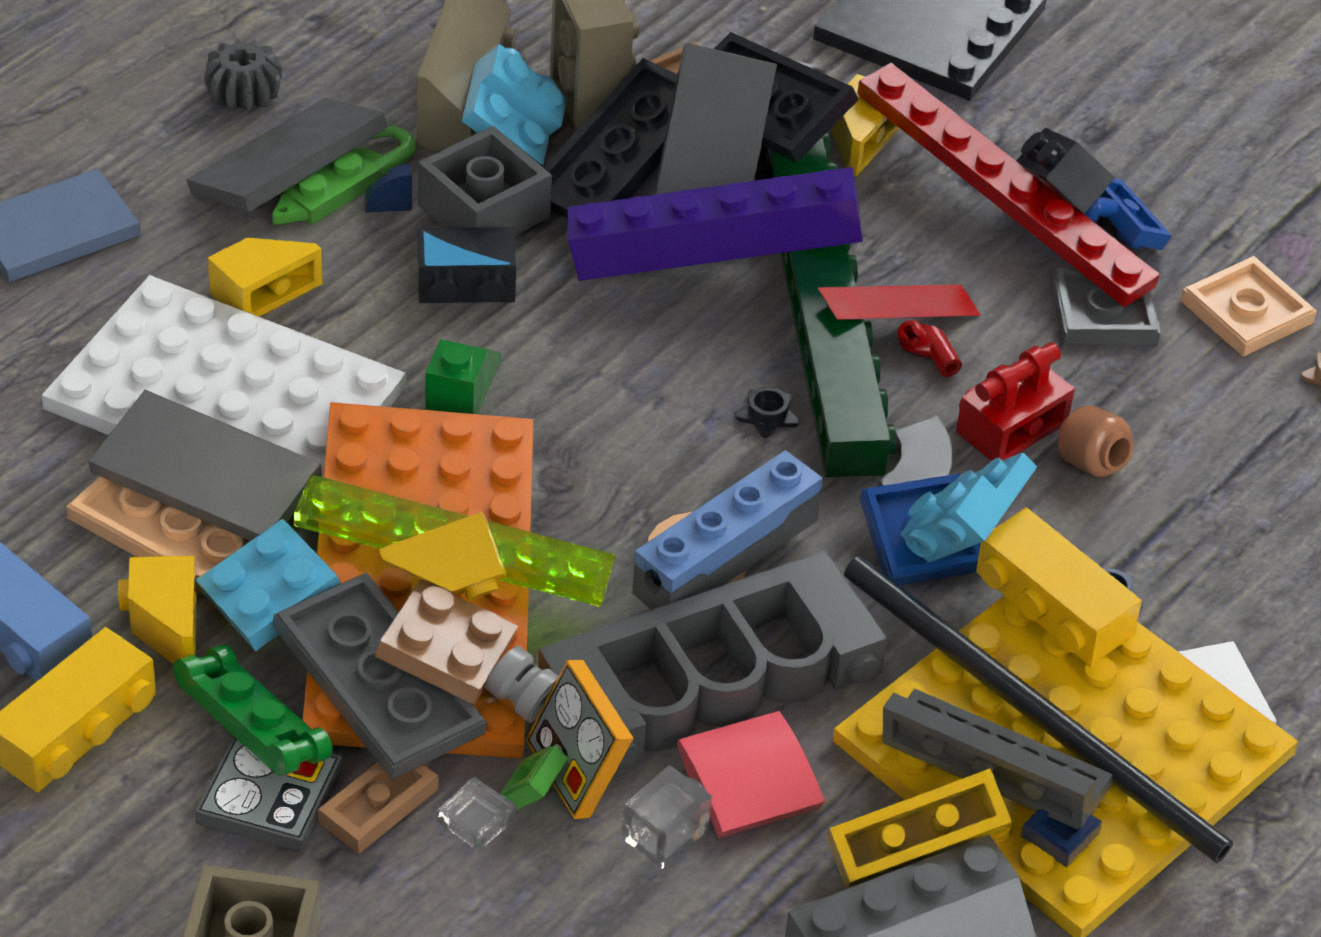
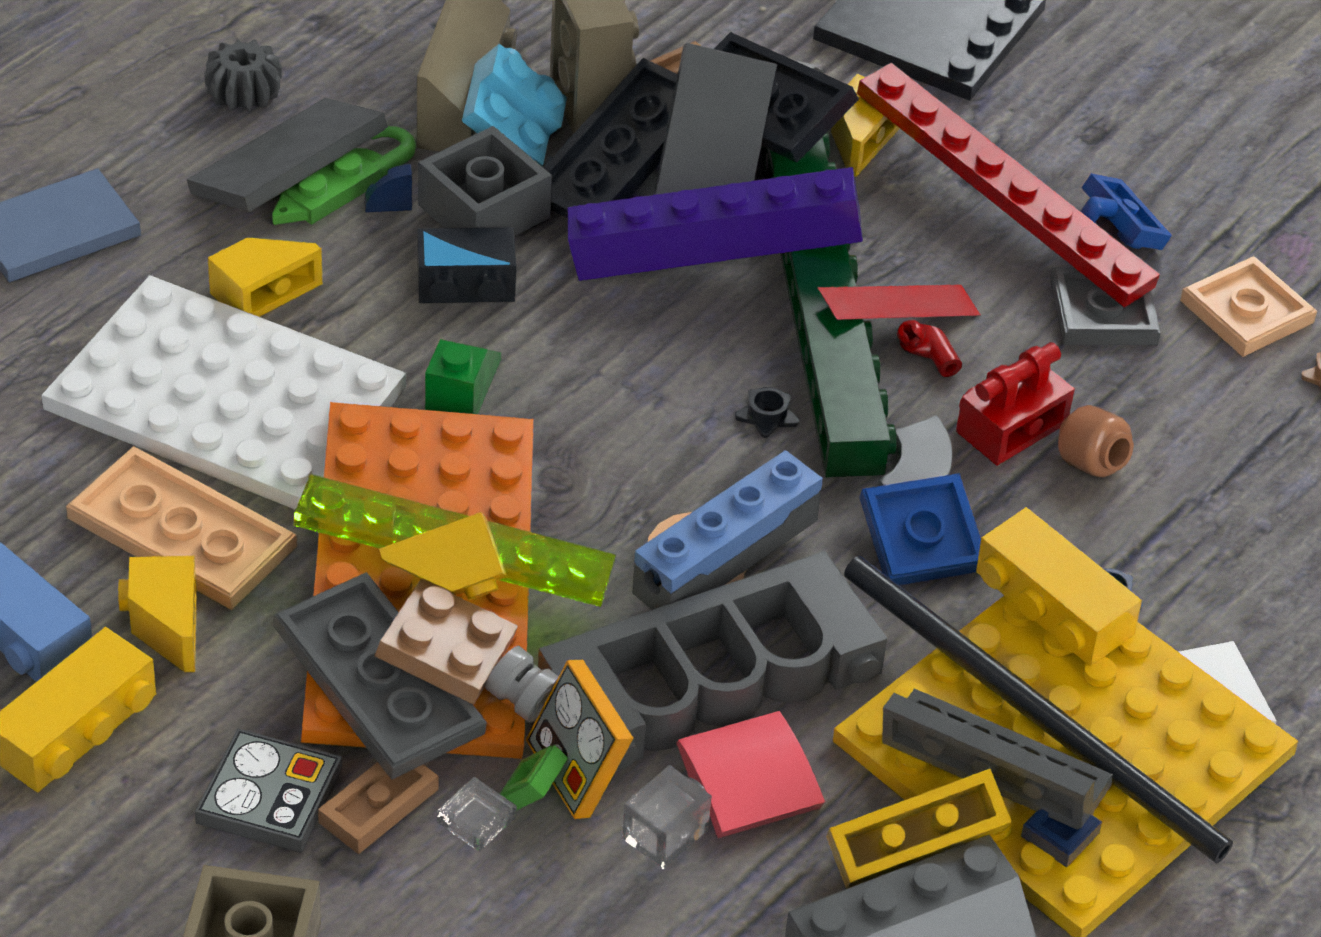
(203, 466): dark grey tile -> none
(250, 711): green plate -> none
(265, 579): medium azure plate -> none
(965, 508): medium azure plate -> none
(1065, 168): black brick -> none

